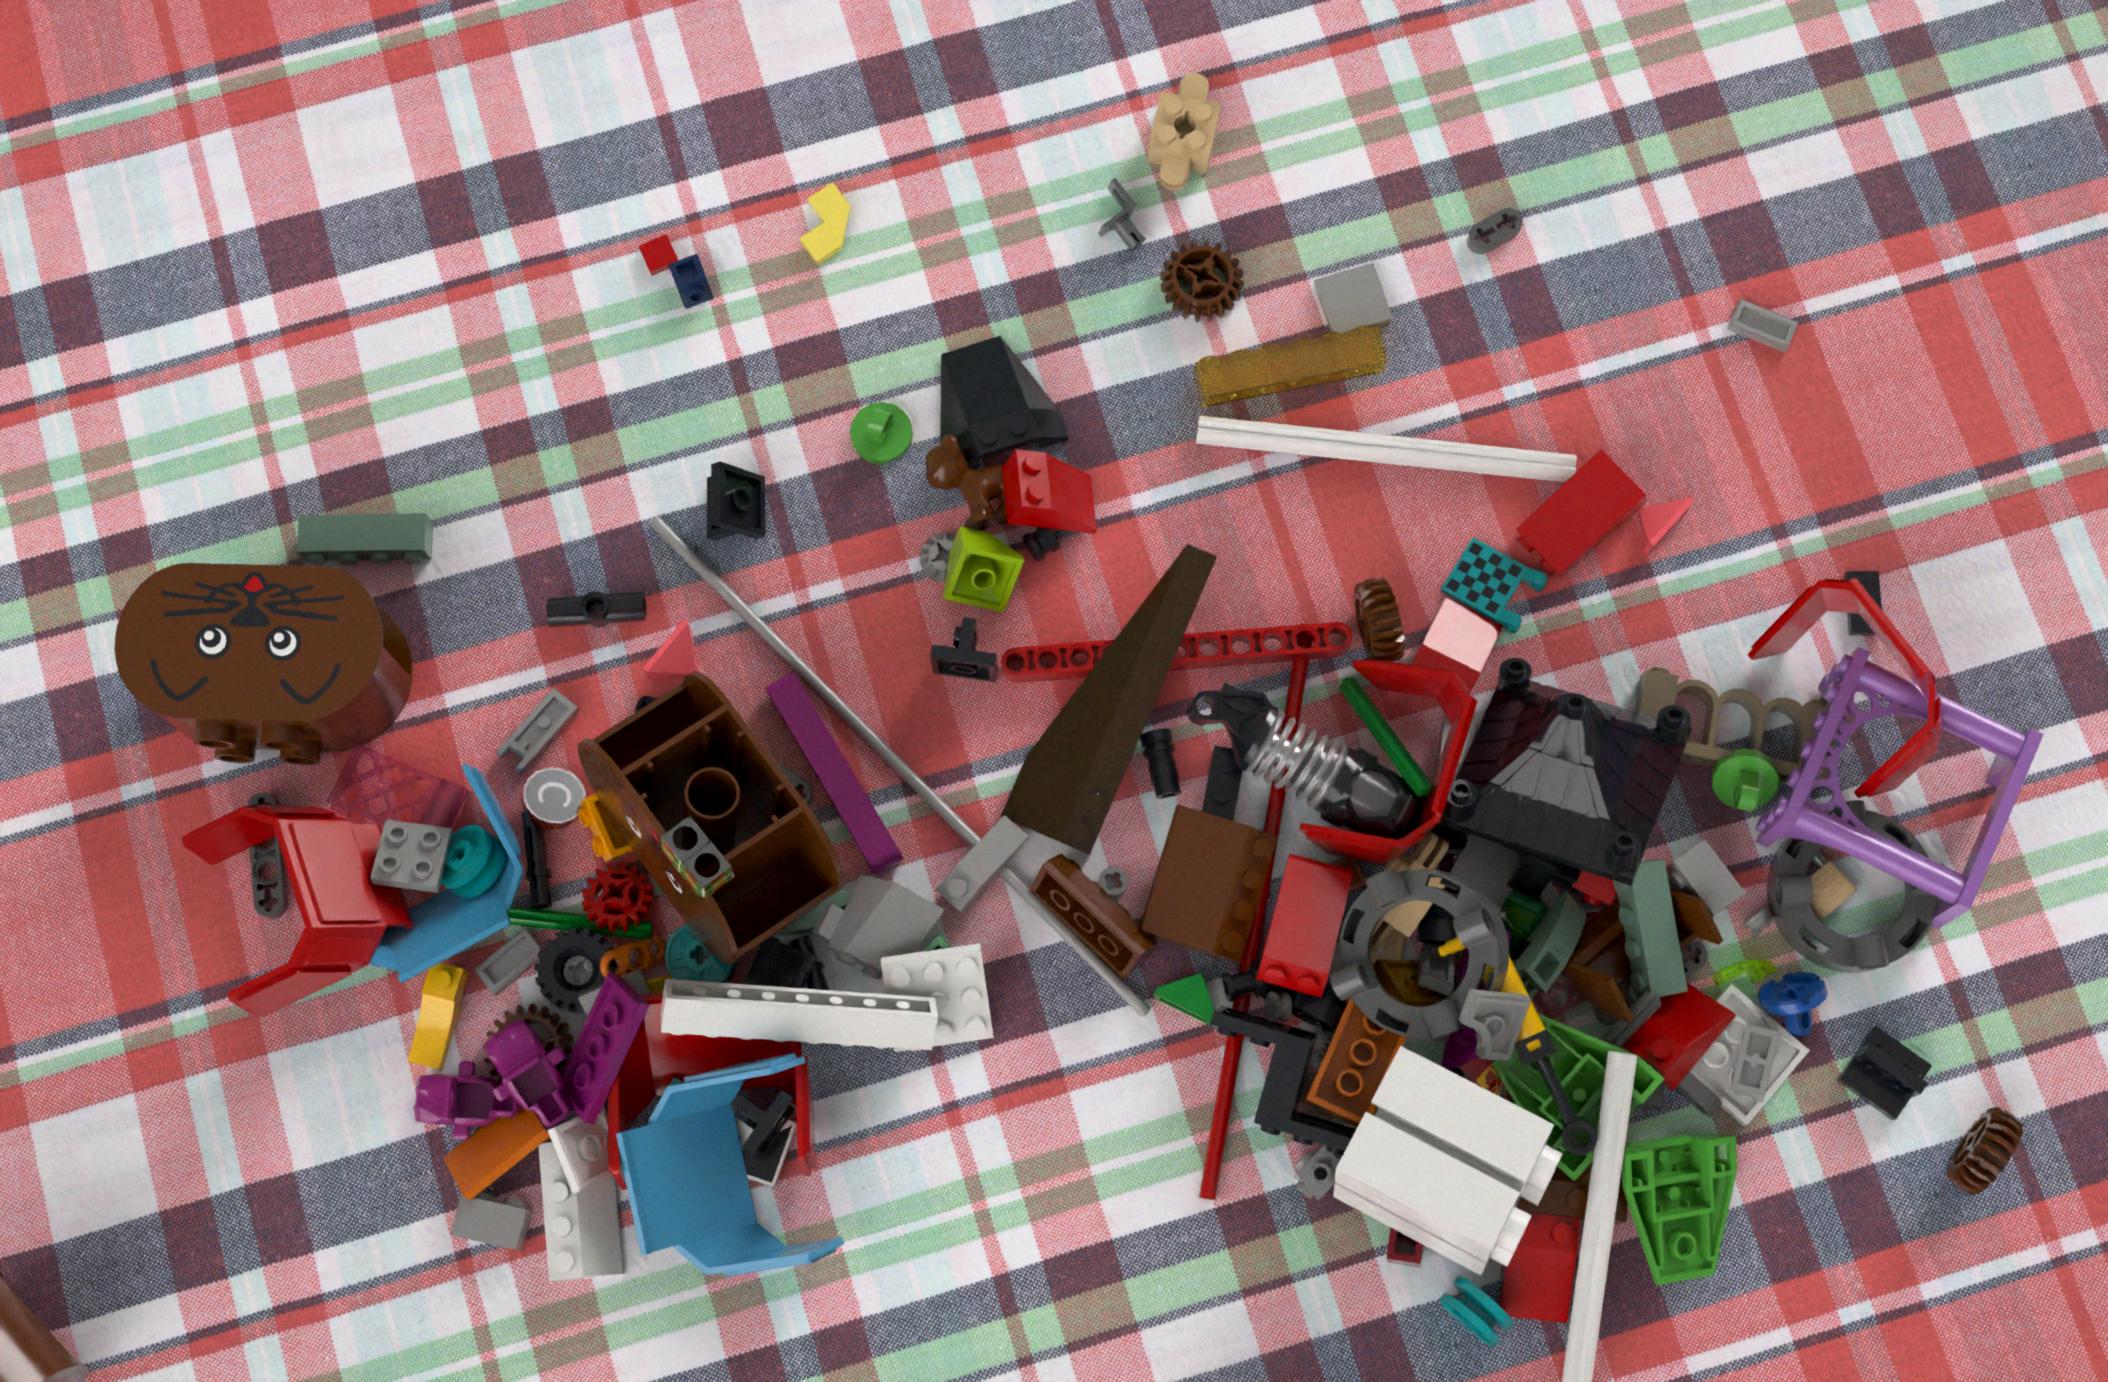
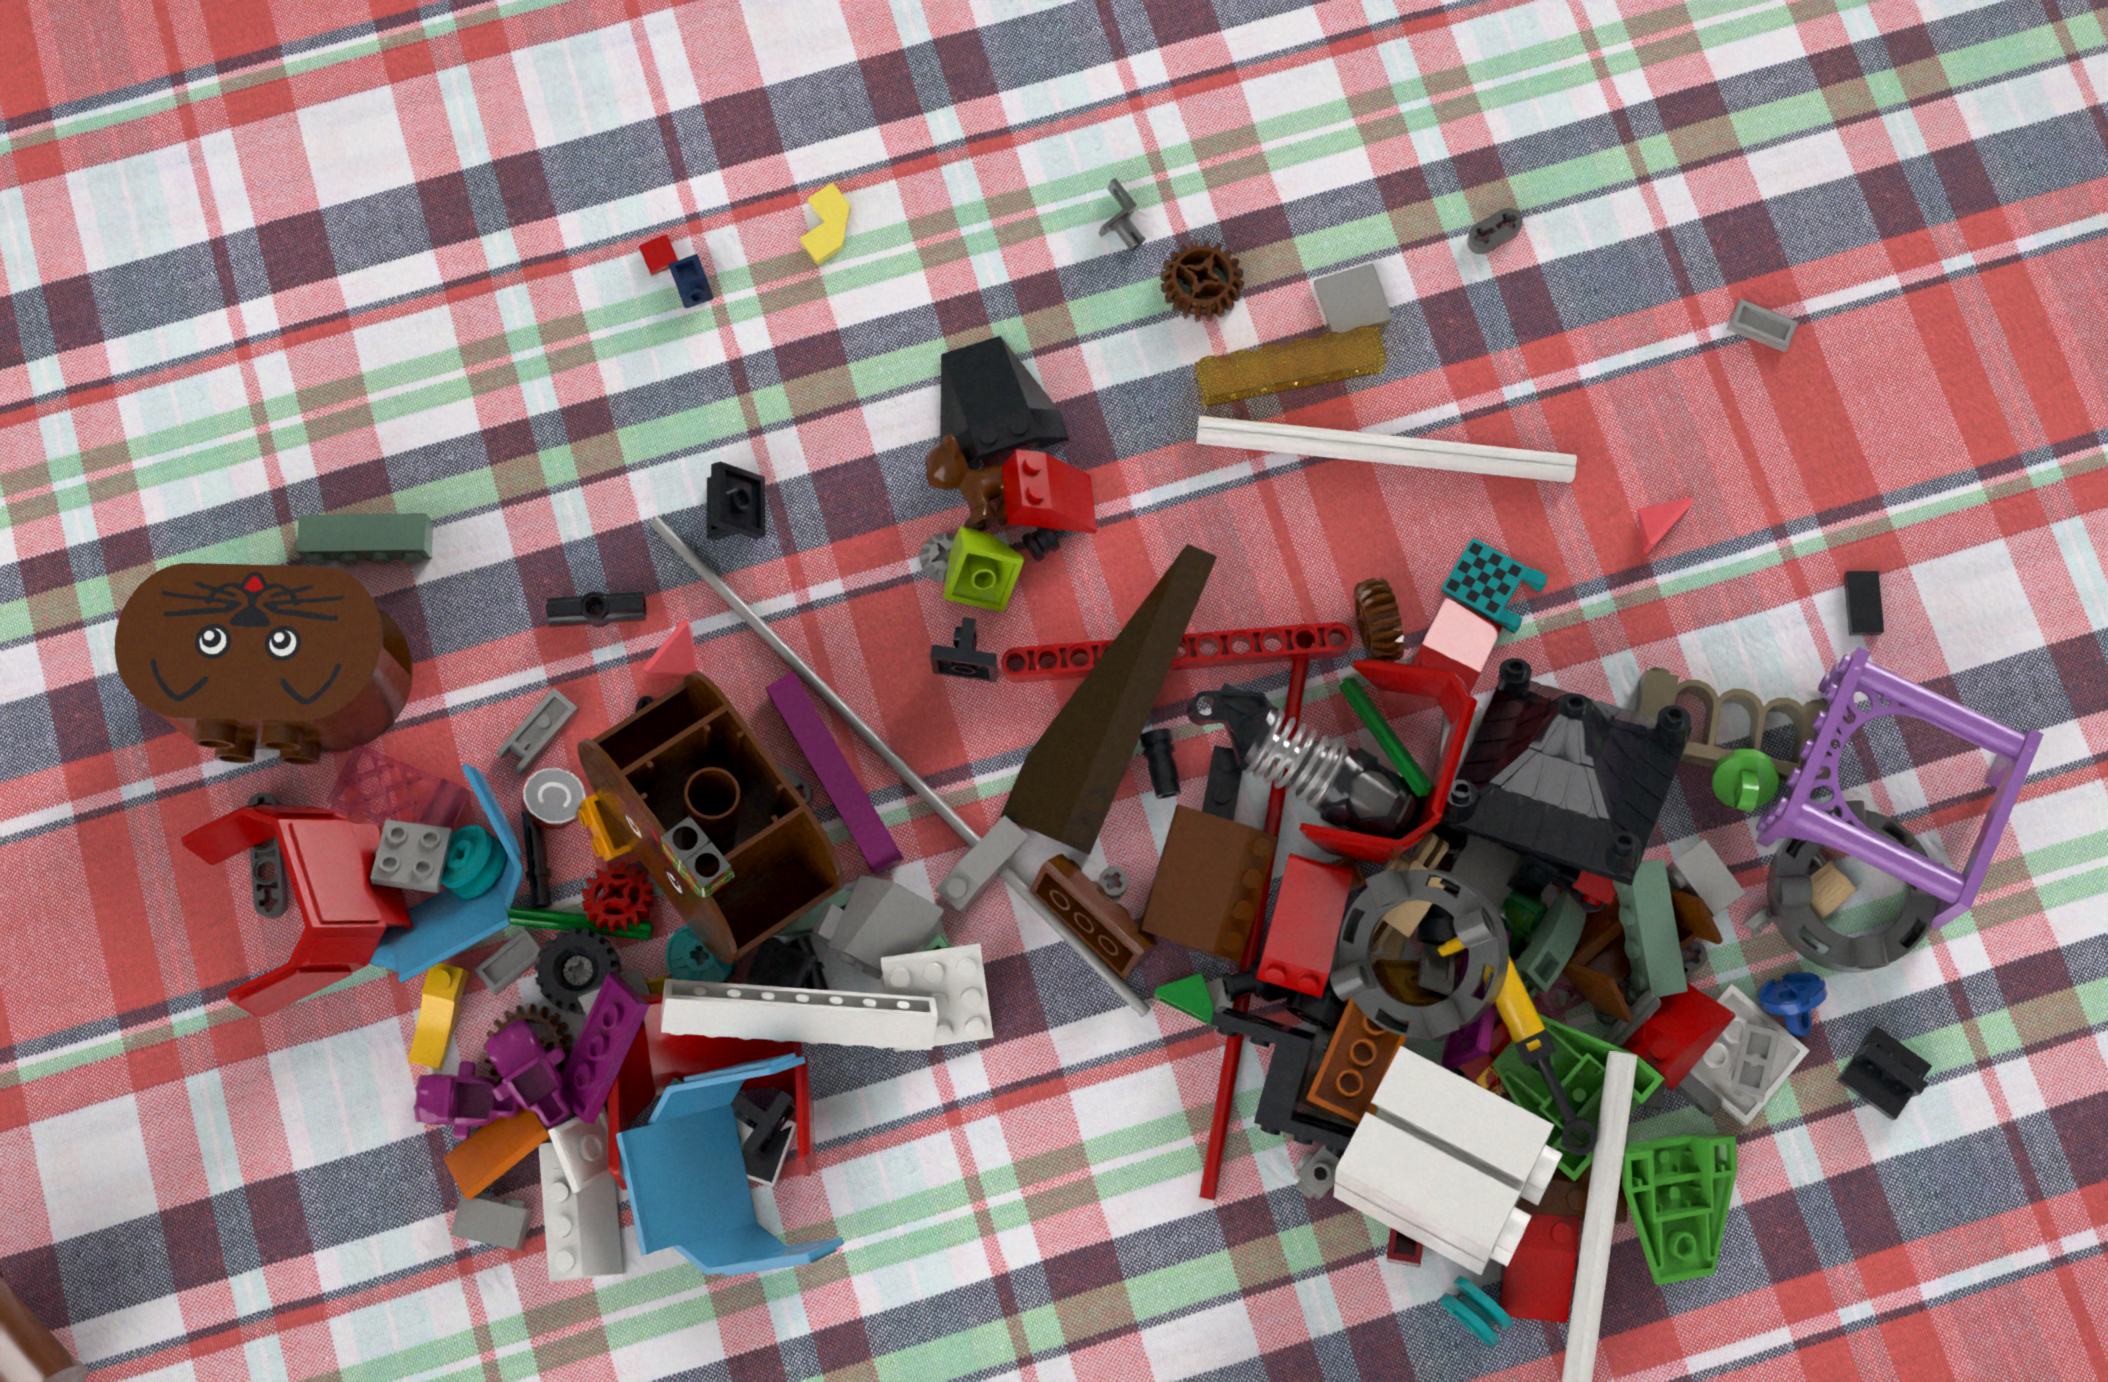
(645, 958): orange piece -> none
(881, 433): bright green tile -> none
(1184, 132): tan brick -> none
(1278, 1006): light grey bush -> none
(1496, 1021): light grey tile -> none
(1581, 514): red slope -> none
(1754, 969): clear neon green slope -> none
(1853, 598): red piece -> none
(1985, 1150): reddish brown gear -> none

